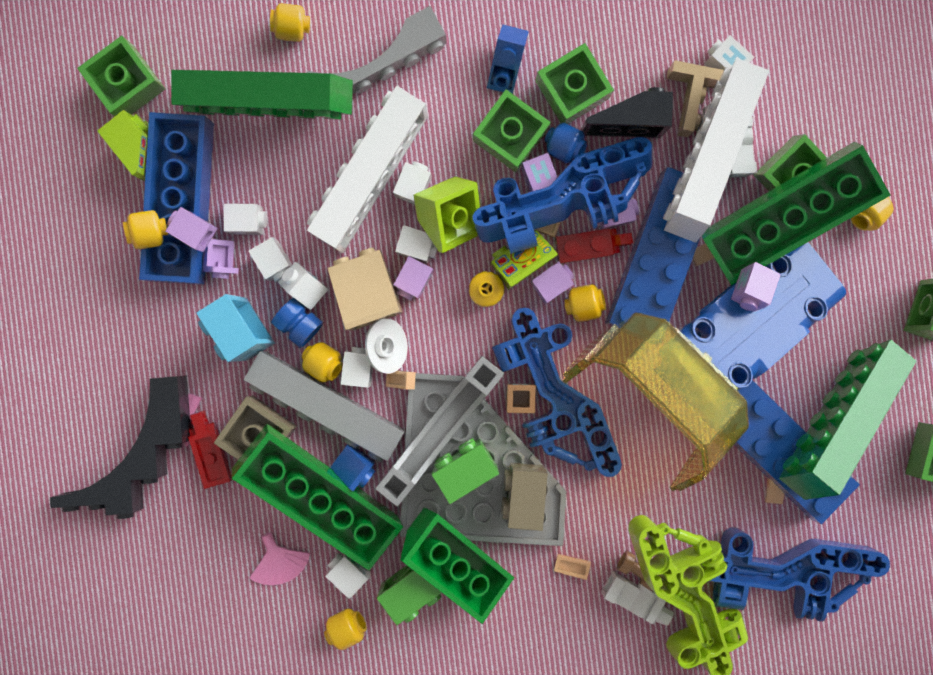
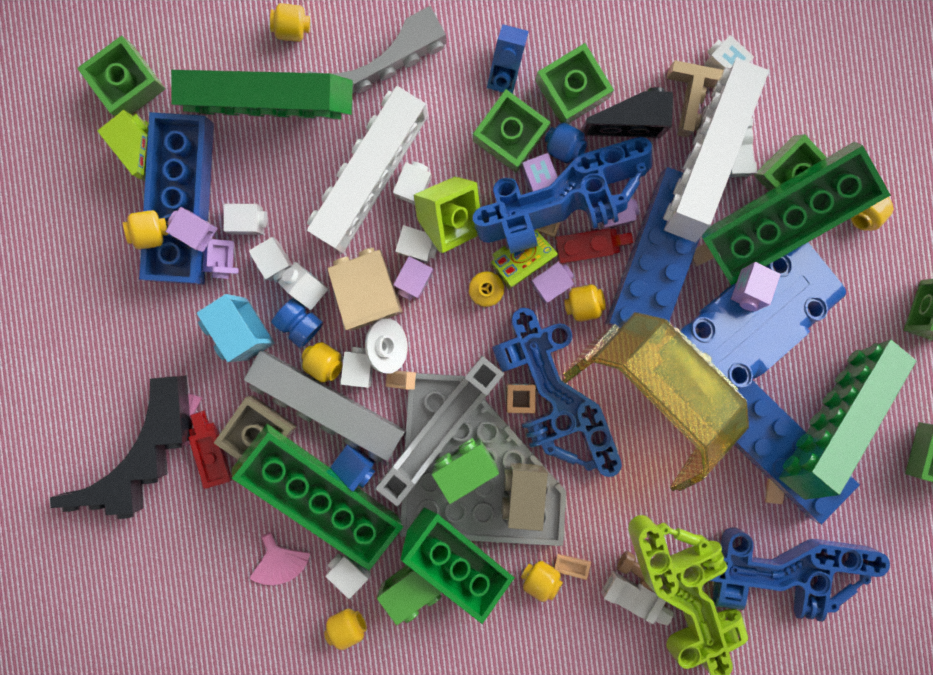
(541, 581): none -> yellow head

